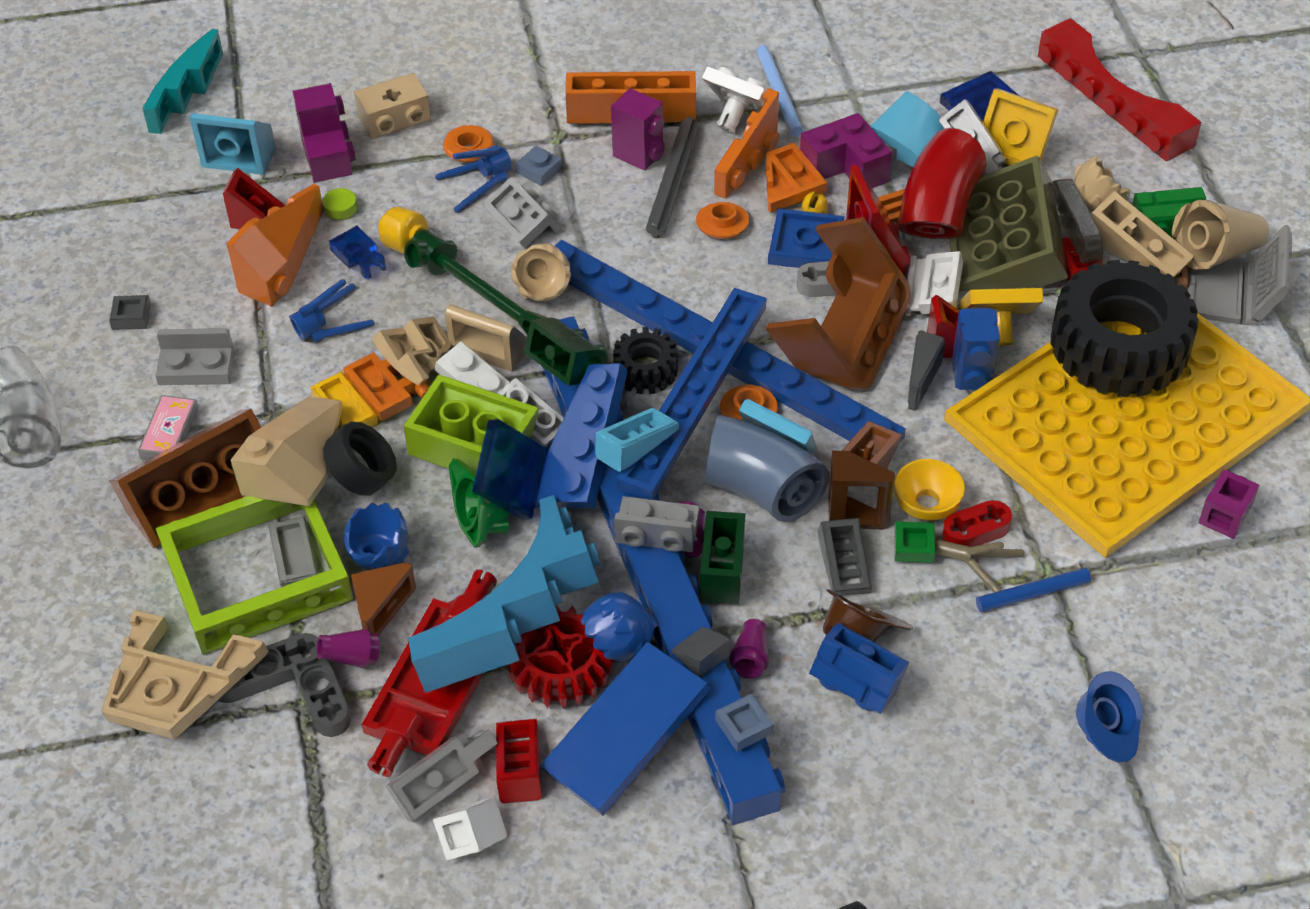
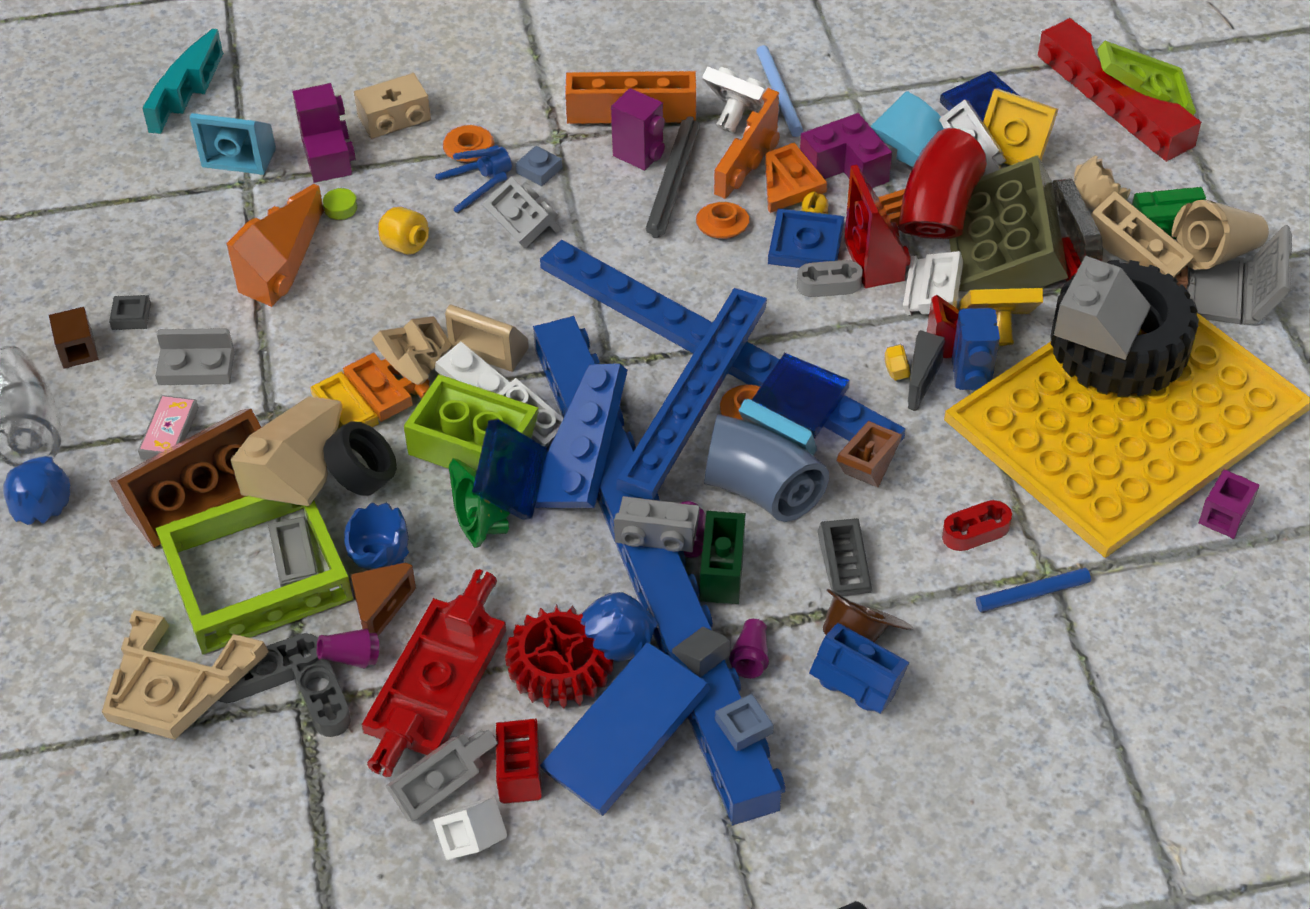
(36, 490): none -> blue hair
(73, 337): none -> reddish brown brick
(246, 199): red slope -> none
(309, 318): blue plant -> none
(357, 248): clear blue plate -> none
(526, 600): dark azure arch -> none
(541, 272): tan hair -> none
(548, 341): dark green bar -> none
(633, 438): medium azure slope -> none
(647, 345): black tyre -> none
(802, 392): none -> clear blue tile
(853, 470): reddish brown tile -> none
(862, 316): dark orange windscreen -> none
(897, 362): none -> yellow tile
(914, 542): green plate -> none
(932, 479): yellow piece -> none
(967, 554): dark tan plant -> none
(1102, 309): none -> light grey slope
(1111, 716): blue piece -> none
(1146, 74): none -> lime wing

